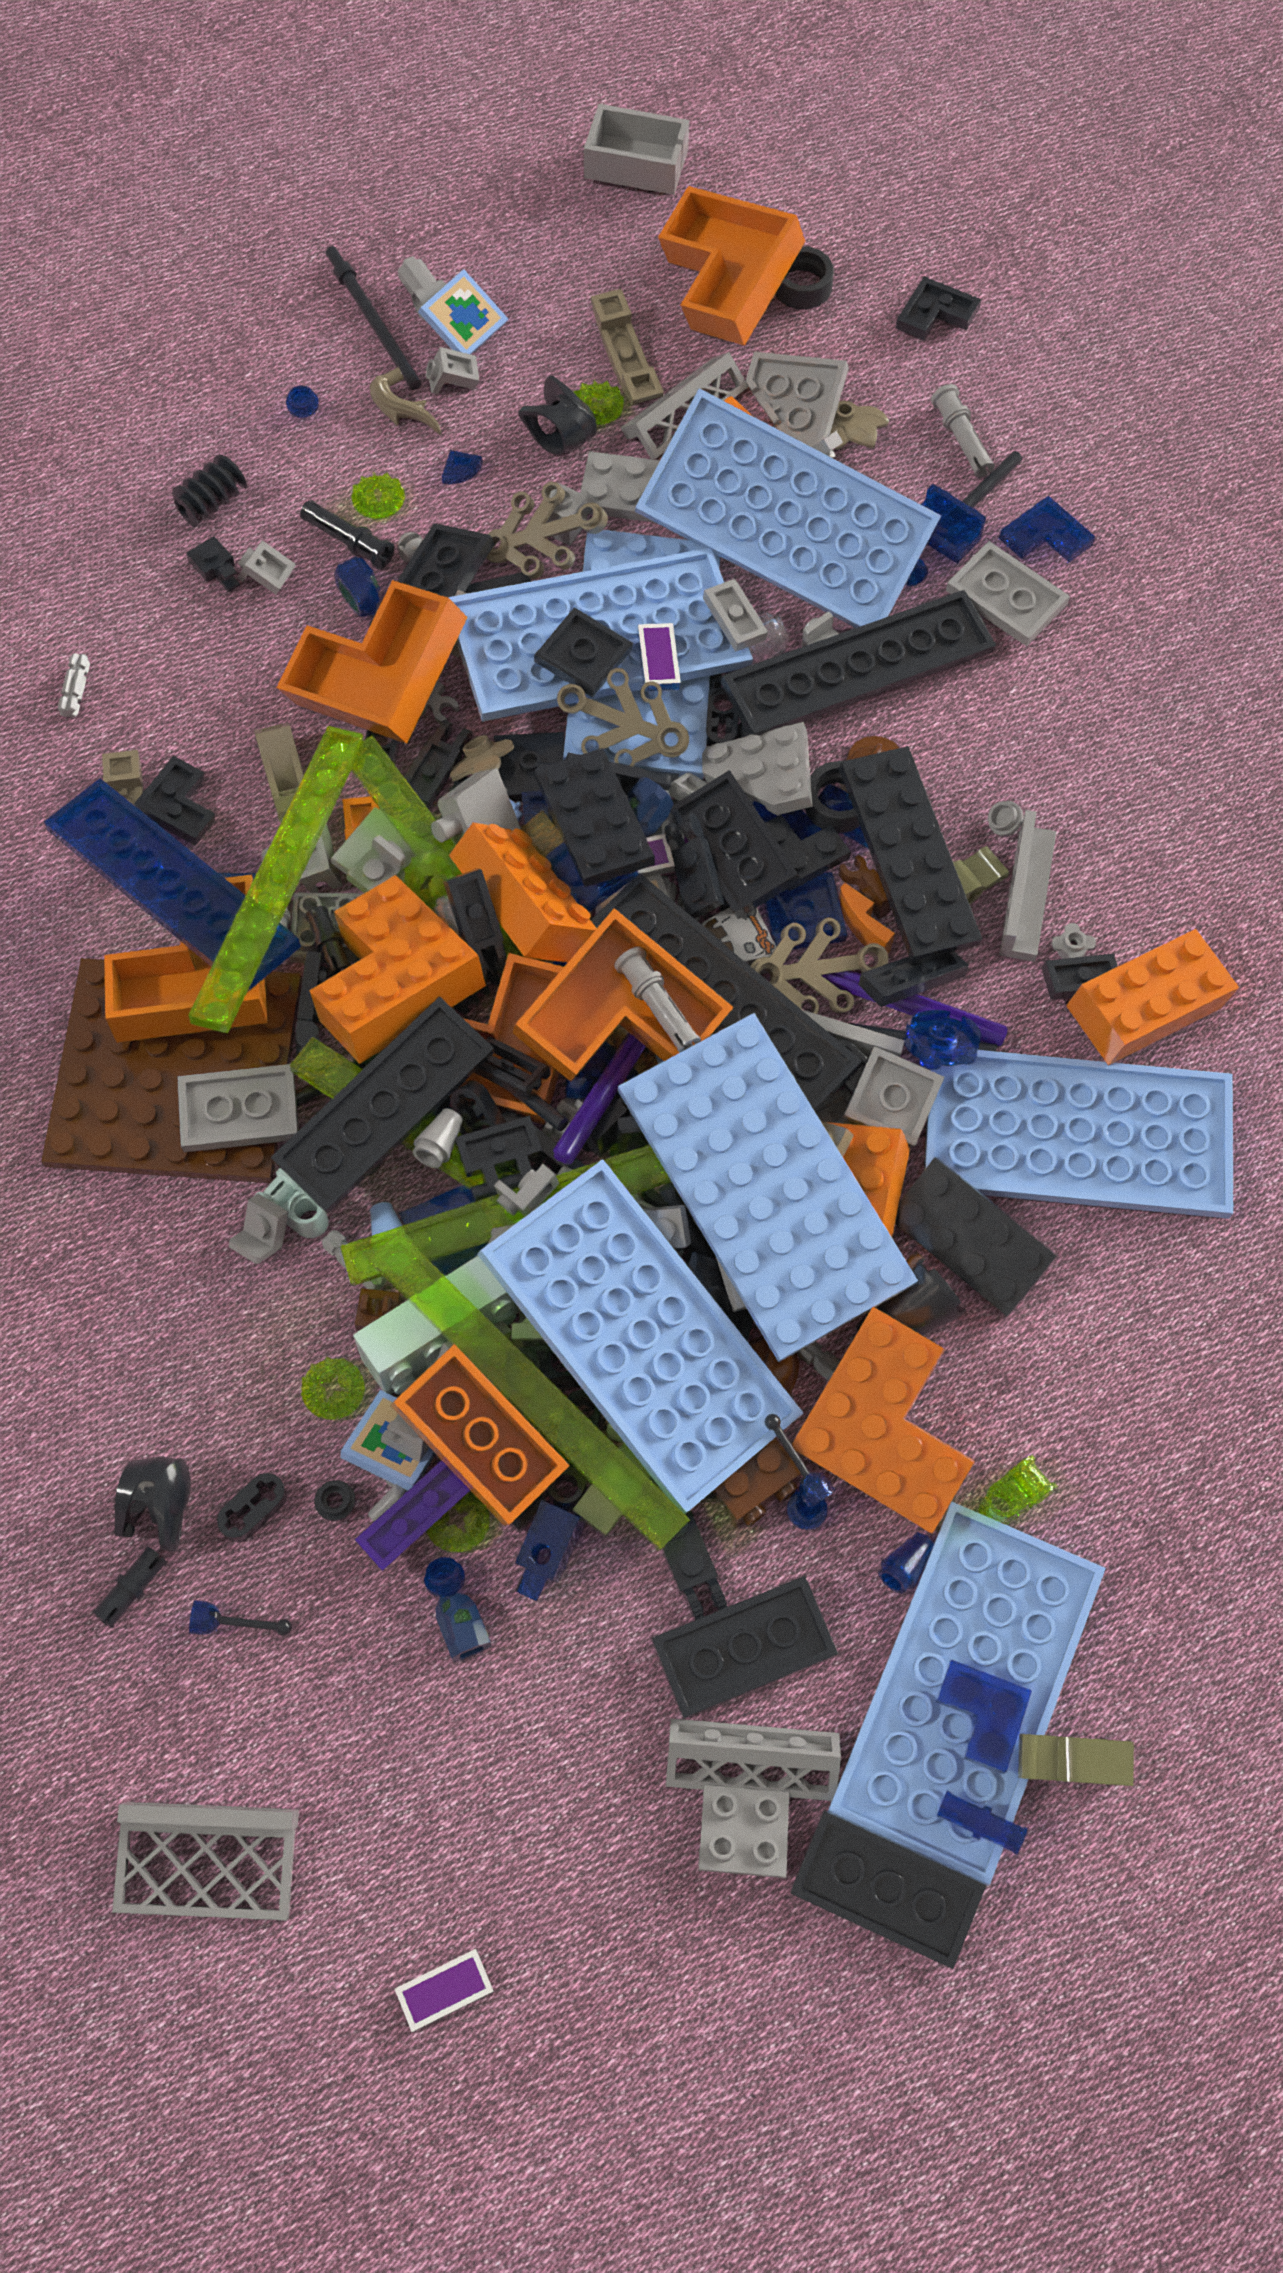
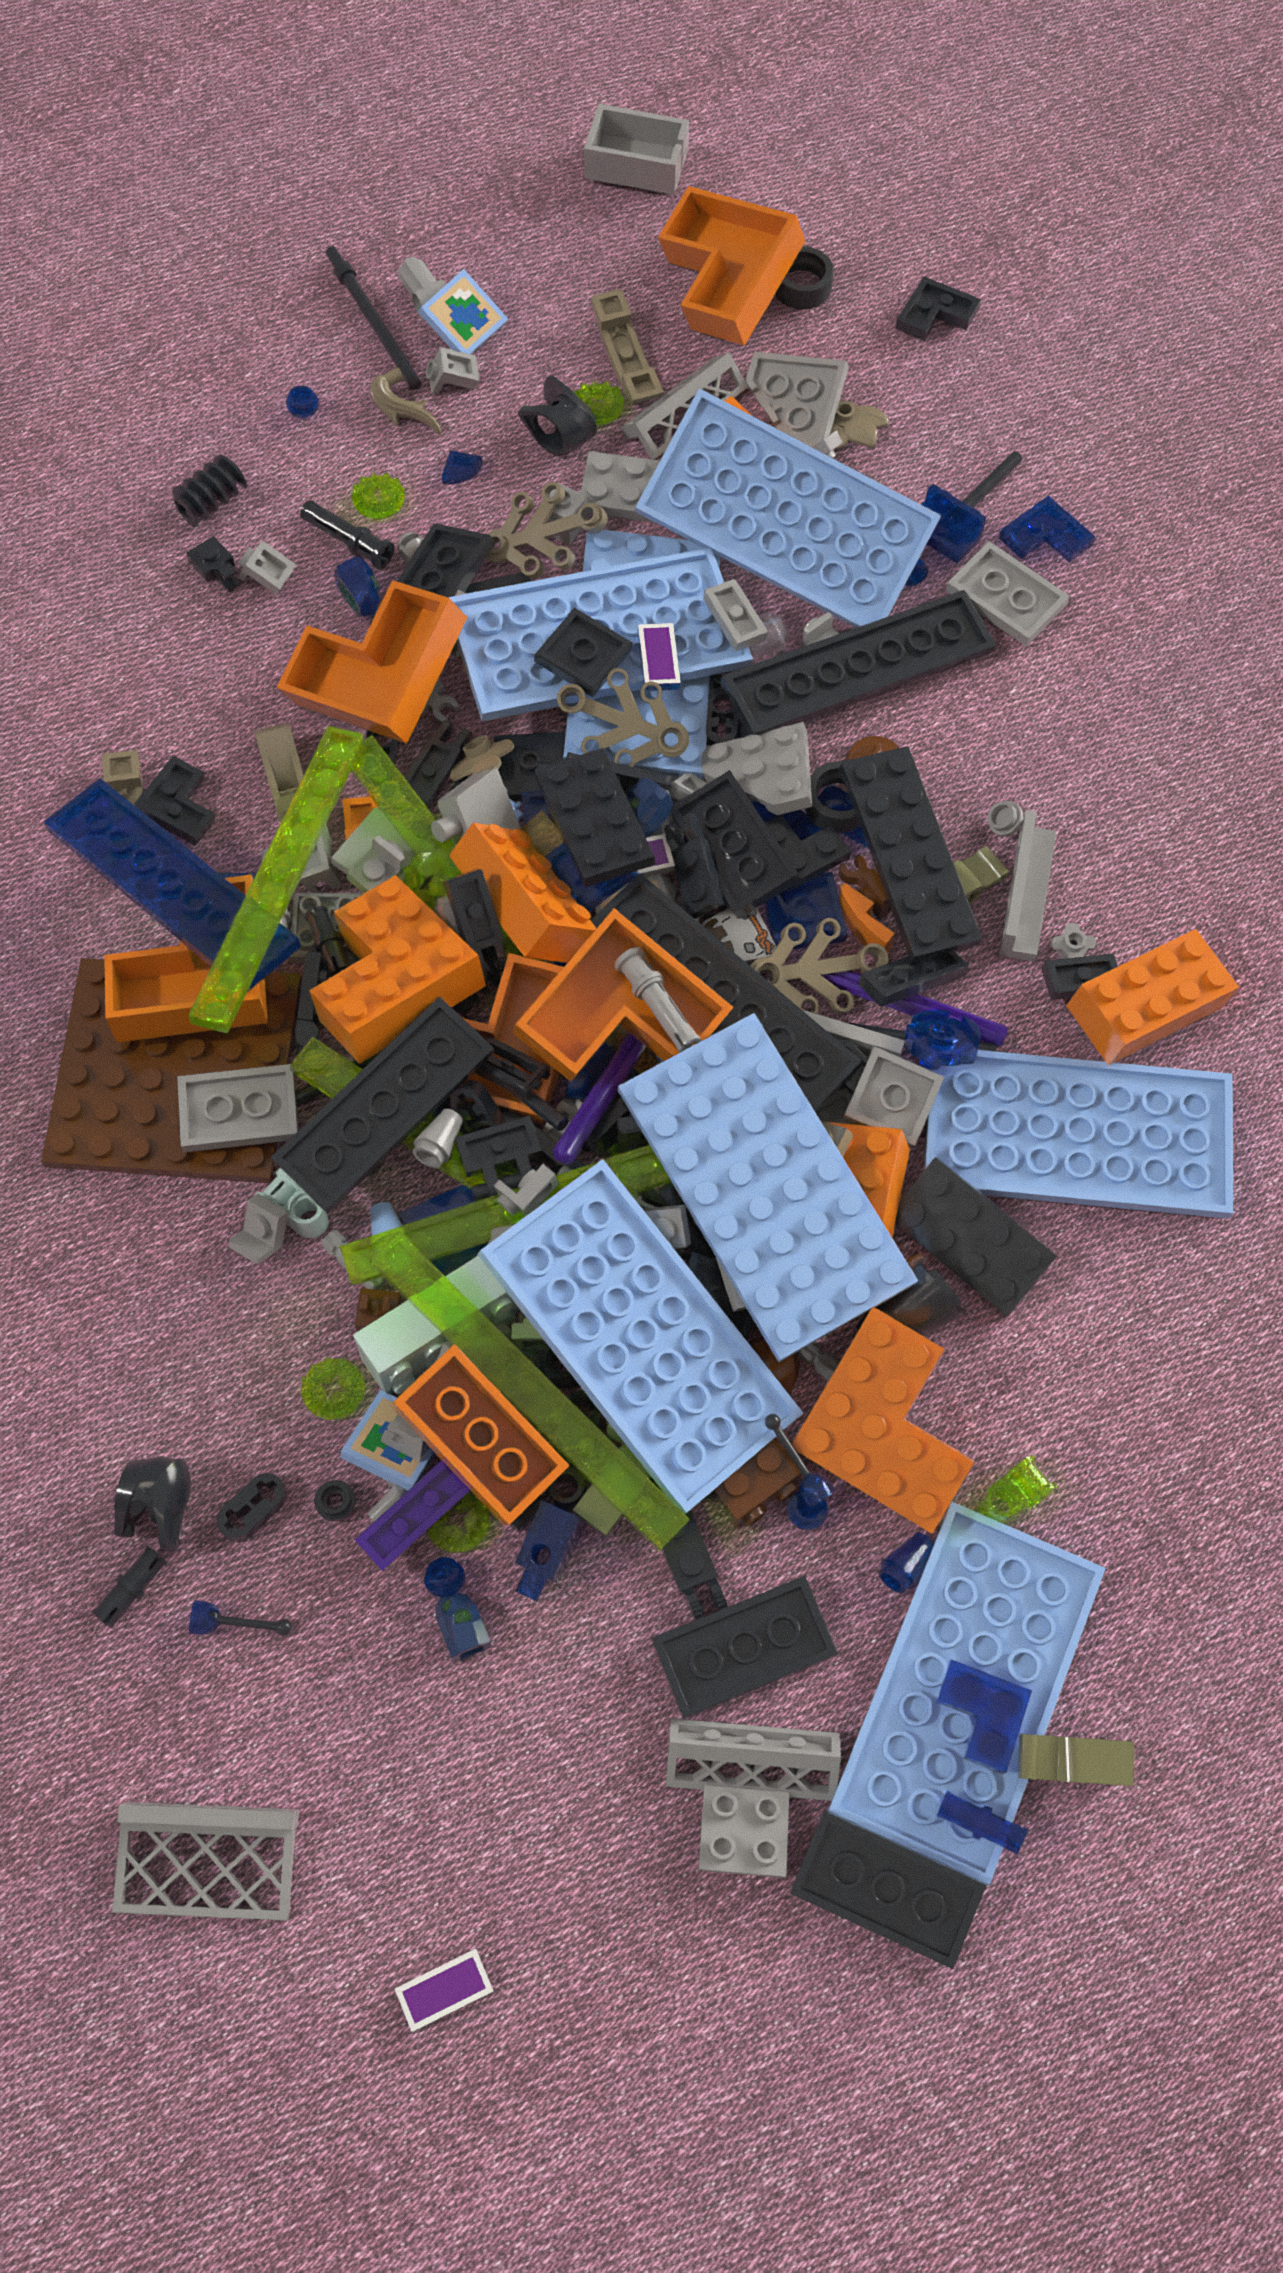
(73, 685): light grey axle -> none
(957, 419): light grey pin -> none

